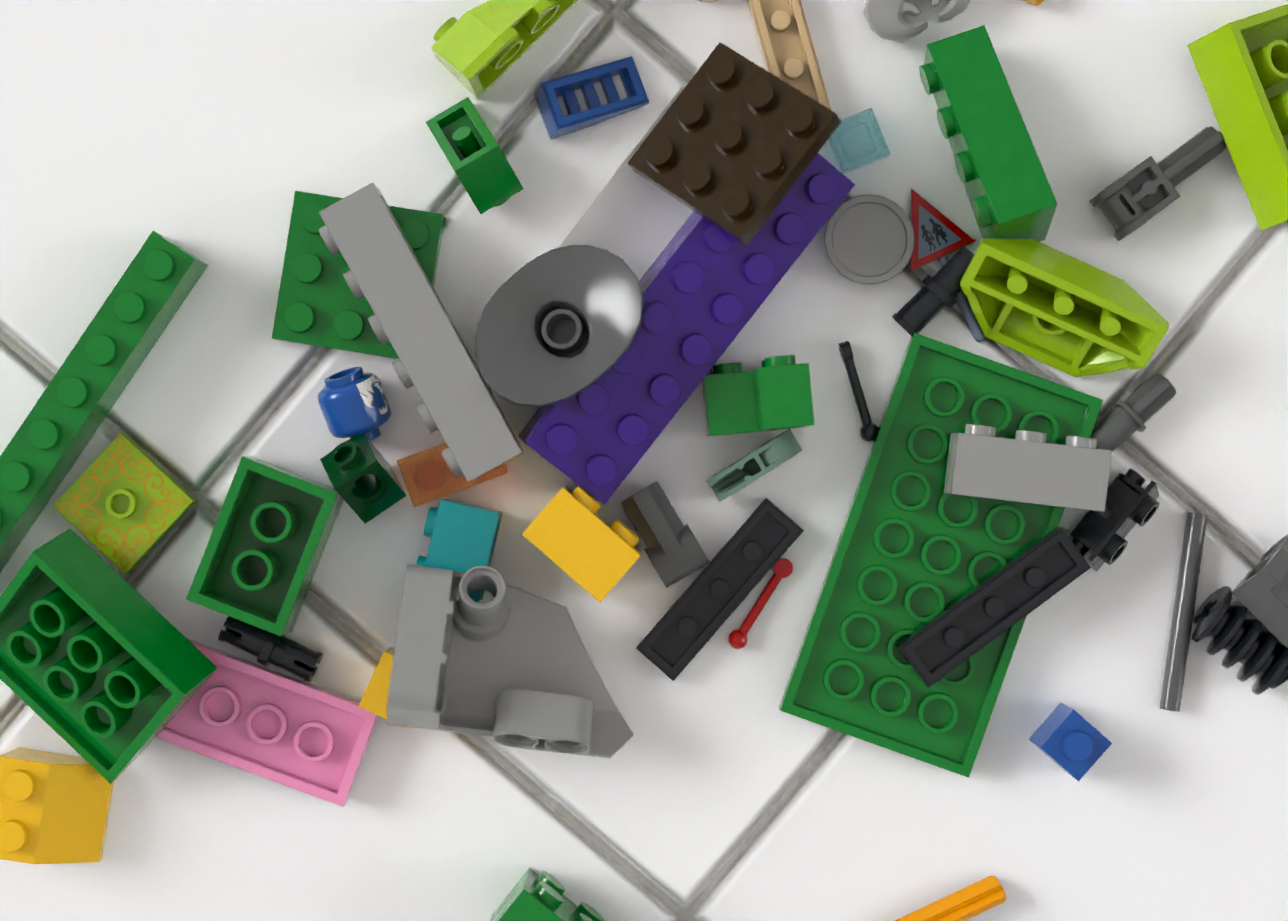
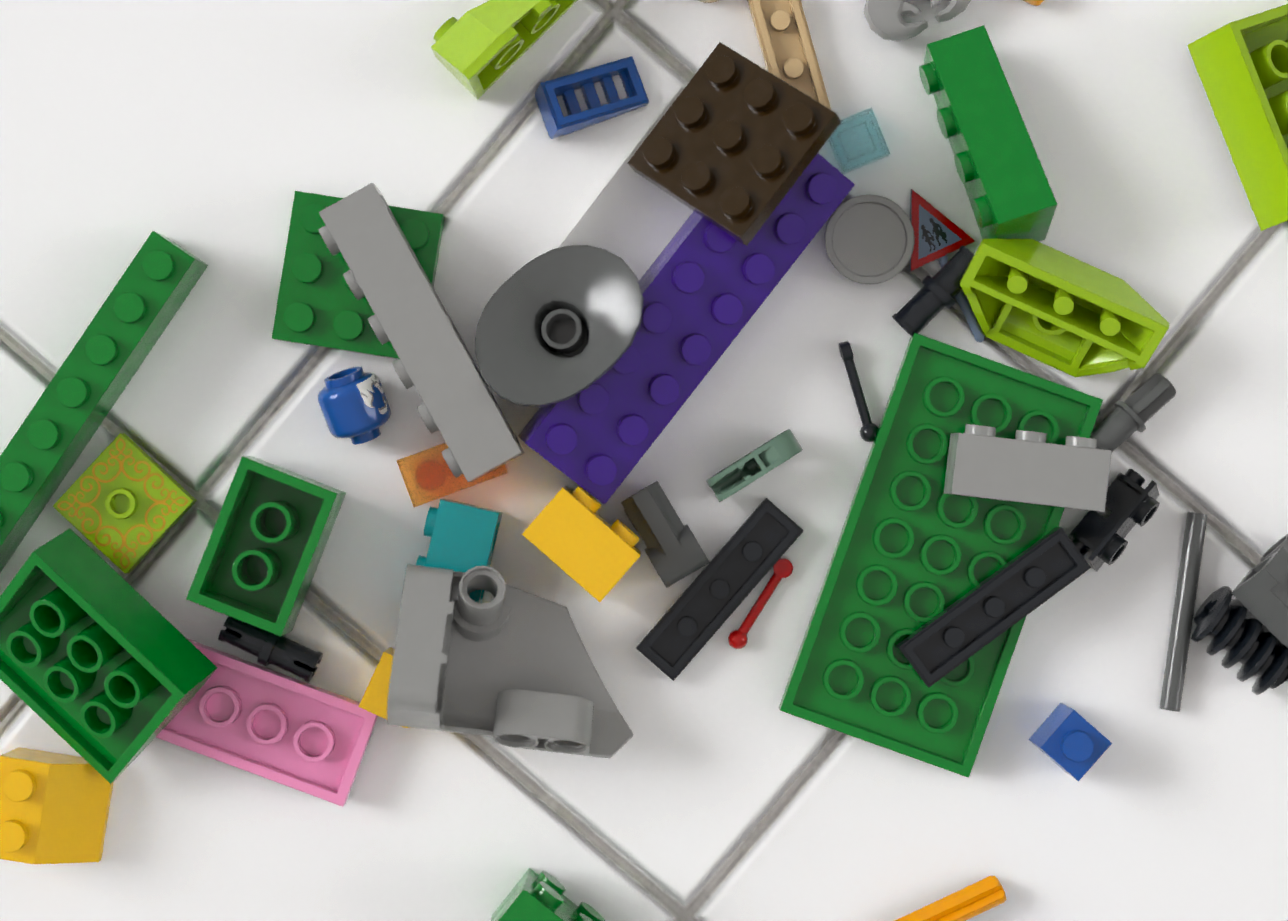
(363, 477): dark green brick -> none
(474, 155): green slope -> none
(760, 399): green brick -> none
(1152, 185): dark grey connector -> none

